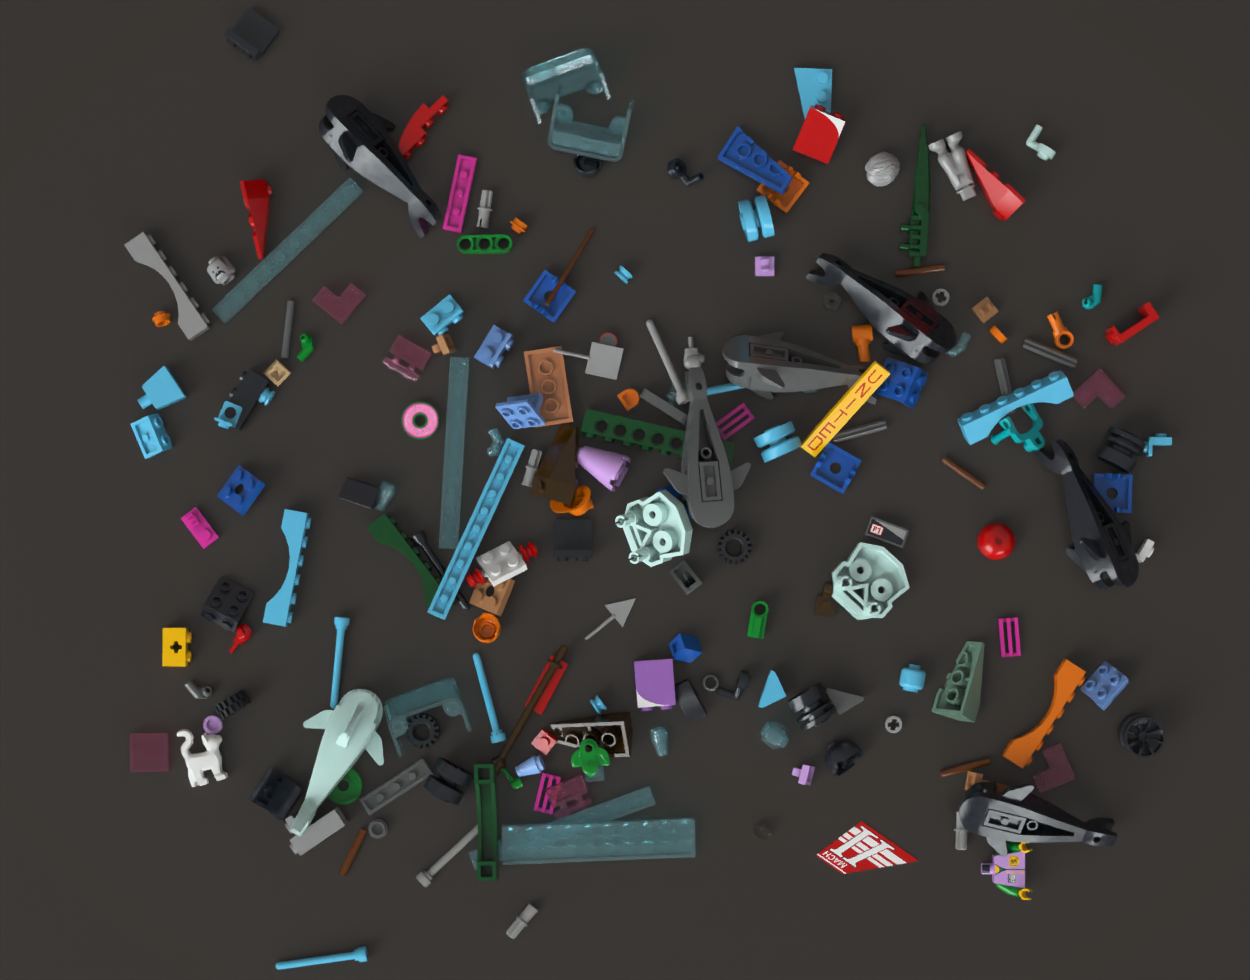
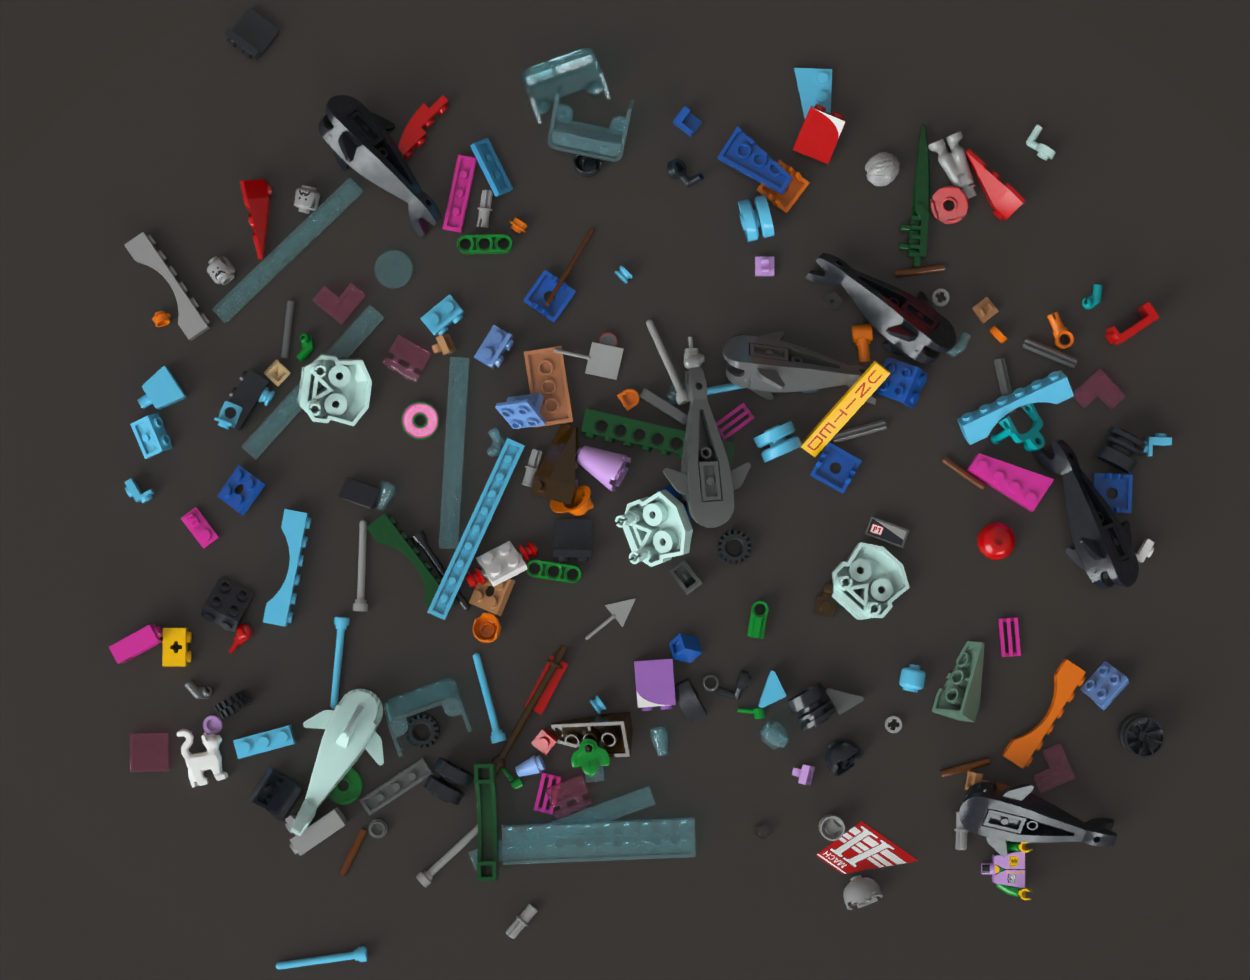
(133, 490): none -> medium azure bracket
(137, 643): none -> dark pink window
(264, 741): none -> medium azure arch
(289, 406): none -> clear light blue plate
(306, 199): none -> light grey head
(350, 391): none -> light aqua brick
(360, 602): none -> light grey piece
(393, 269): none -> clear light blue tile
(491, 167): none -> dark azure plate
(563, 570): none -> green beam
(687, 121): none -> blue panel
(758, 712): none -> green hand
(831, 827): none -> light grey wheel
(861, 892): none -> light grey cylinder
(949, 193): none -> tile
(1012, 481): none -> dark pink wedge

